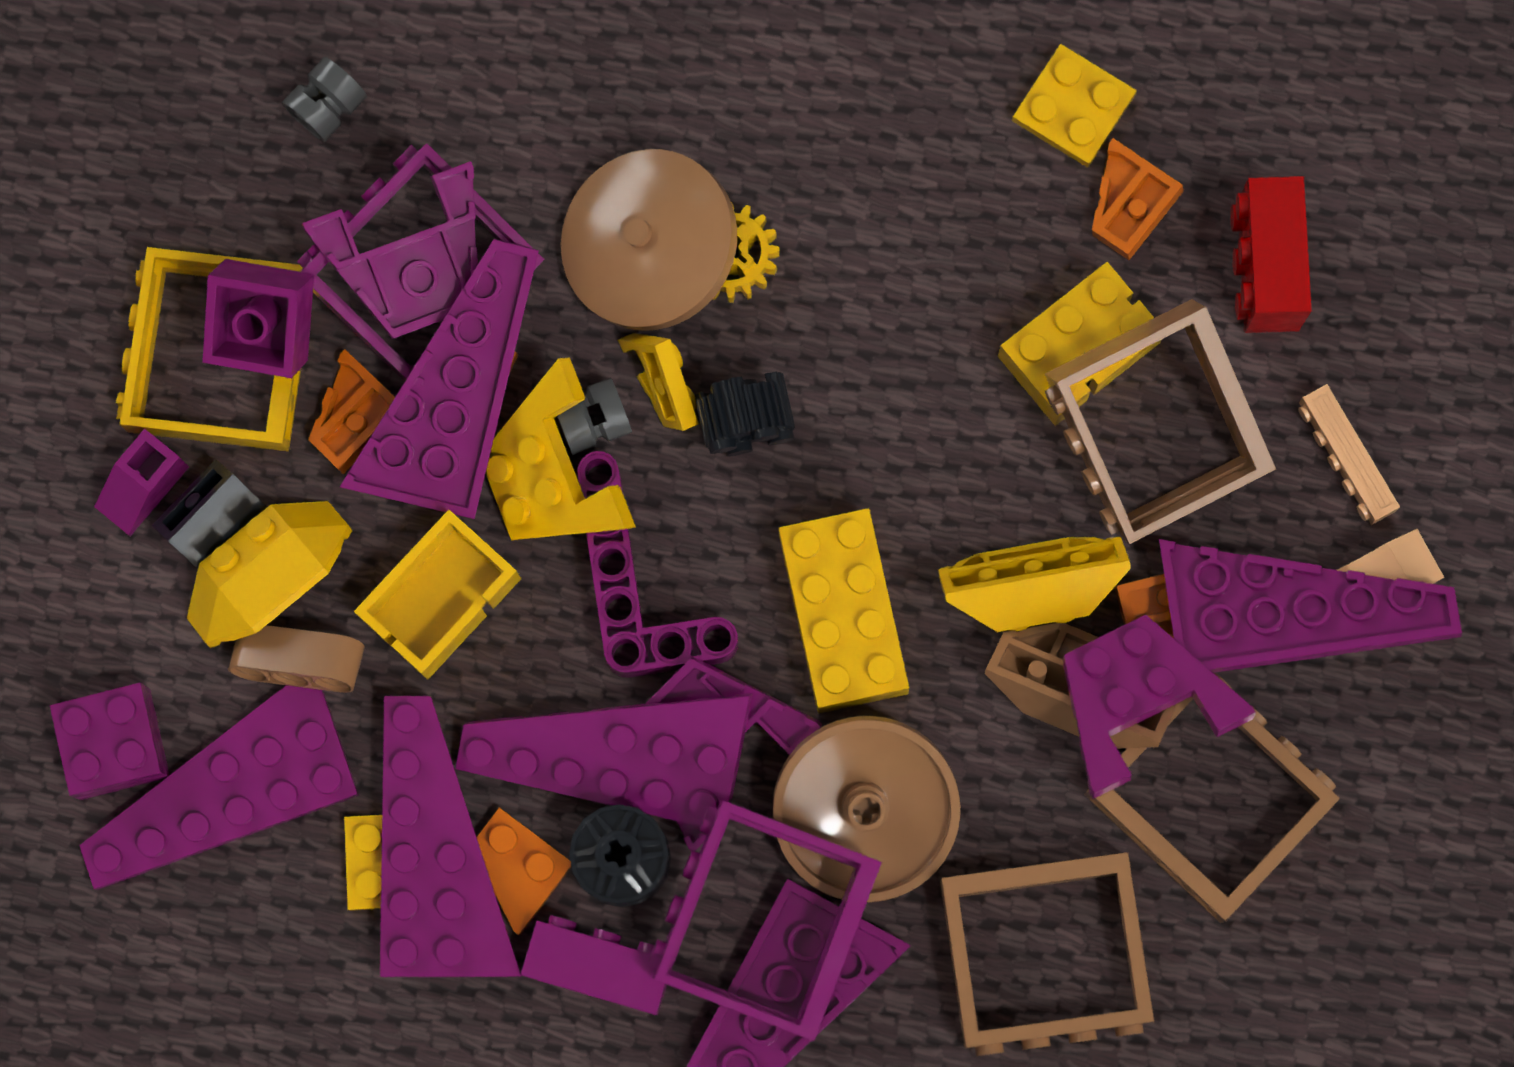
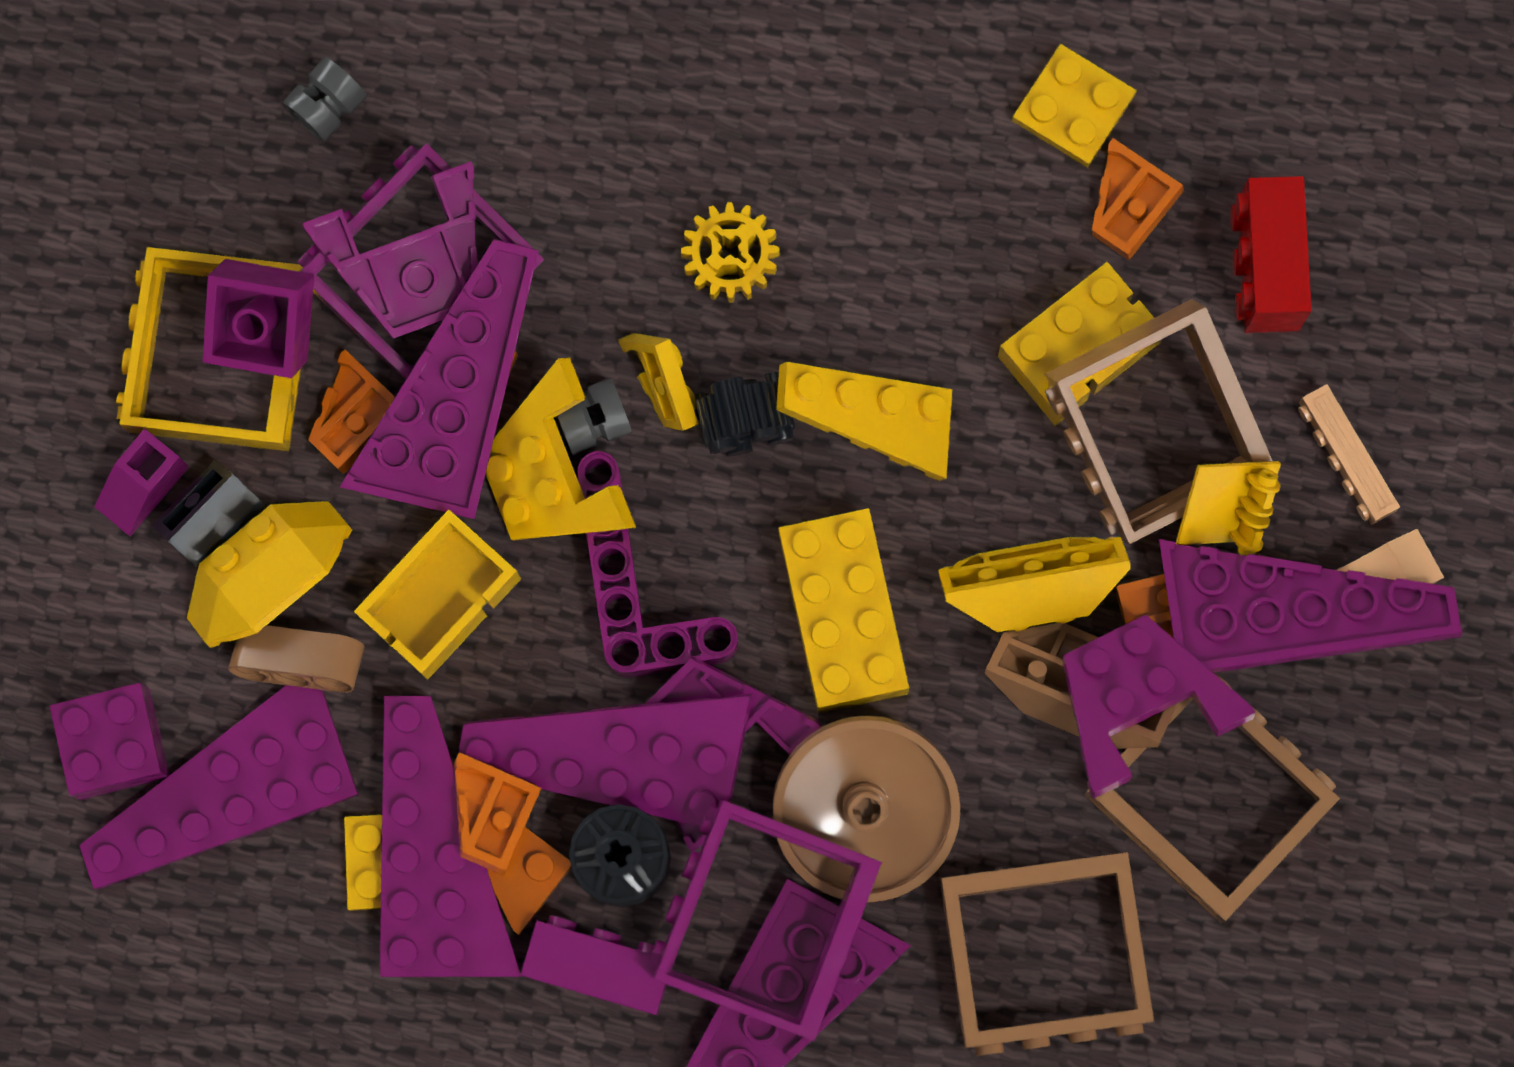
(490, 812): none -> orange wing
(649, 239): medium nougat dish -> none
(874, 412): none -> yellow wing
(1230, 505): none -> yellow hinge

